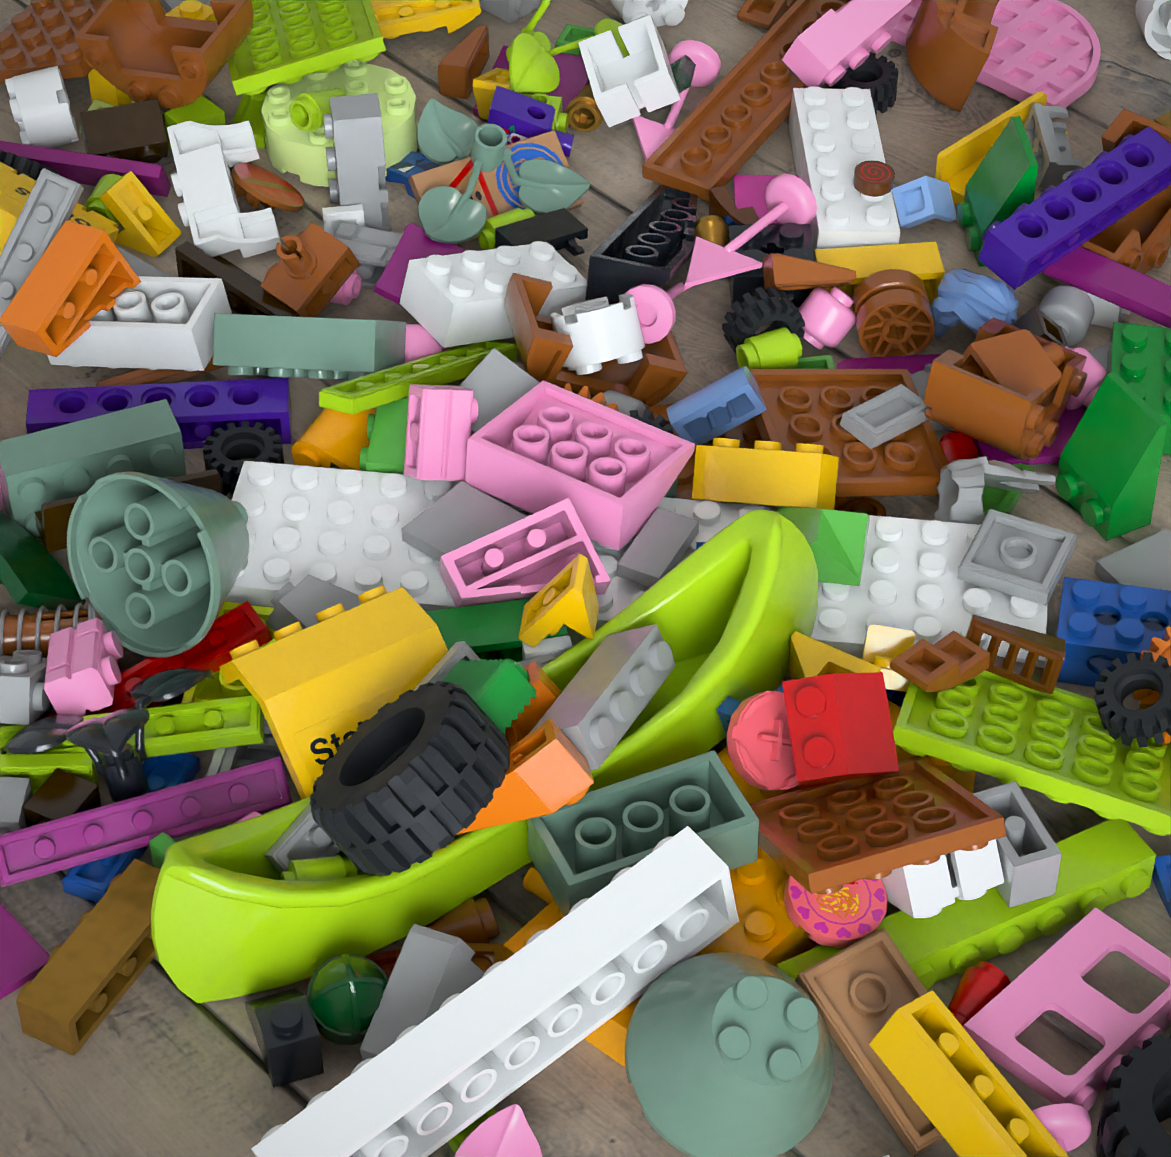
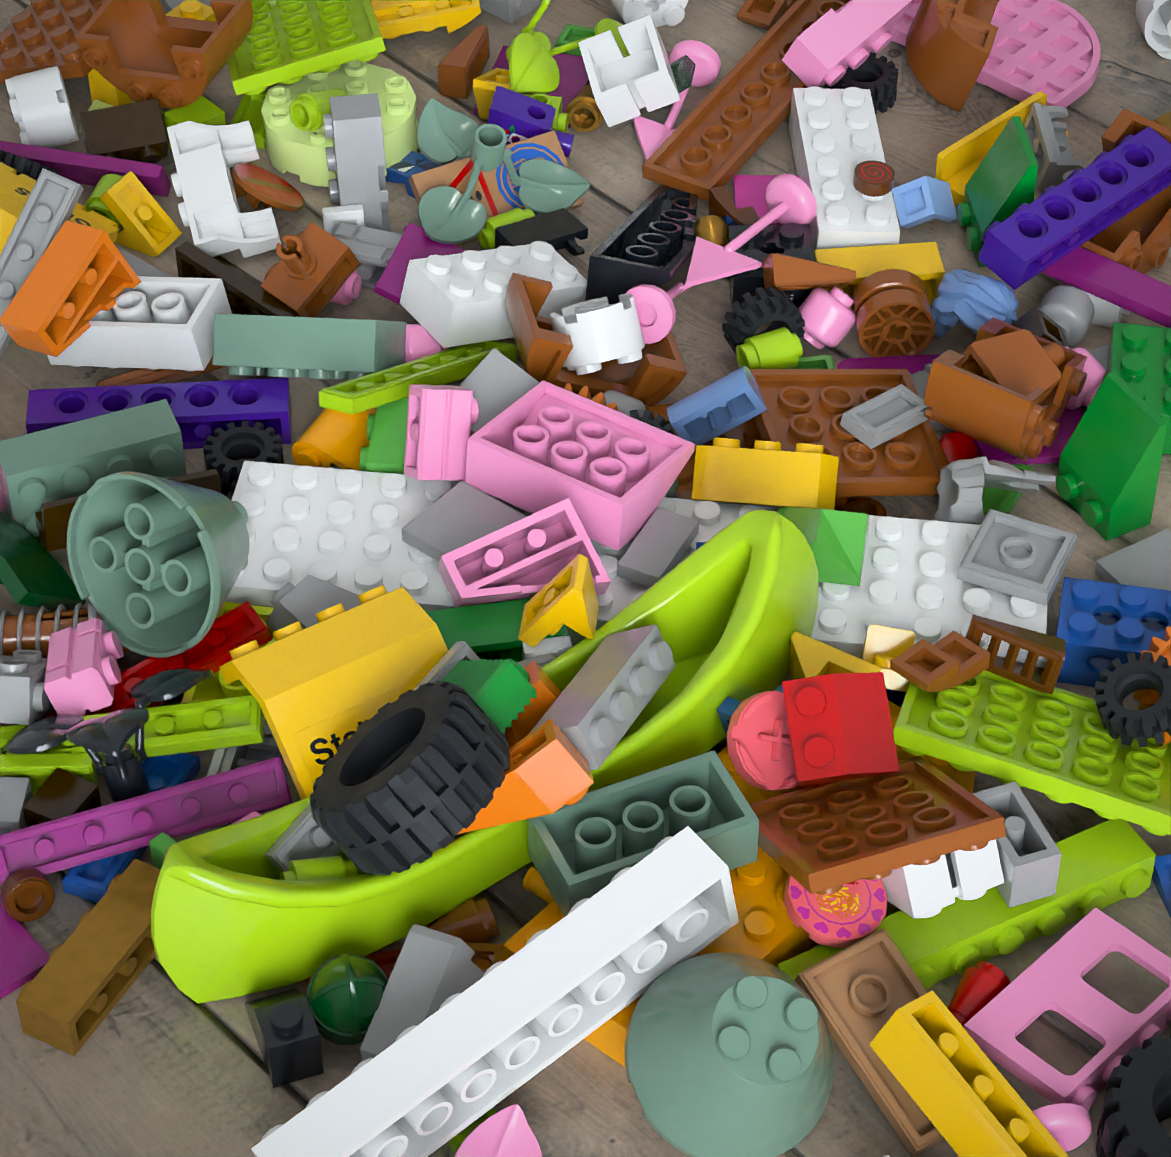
(27, 895): none -> reddish brown tile

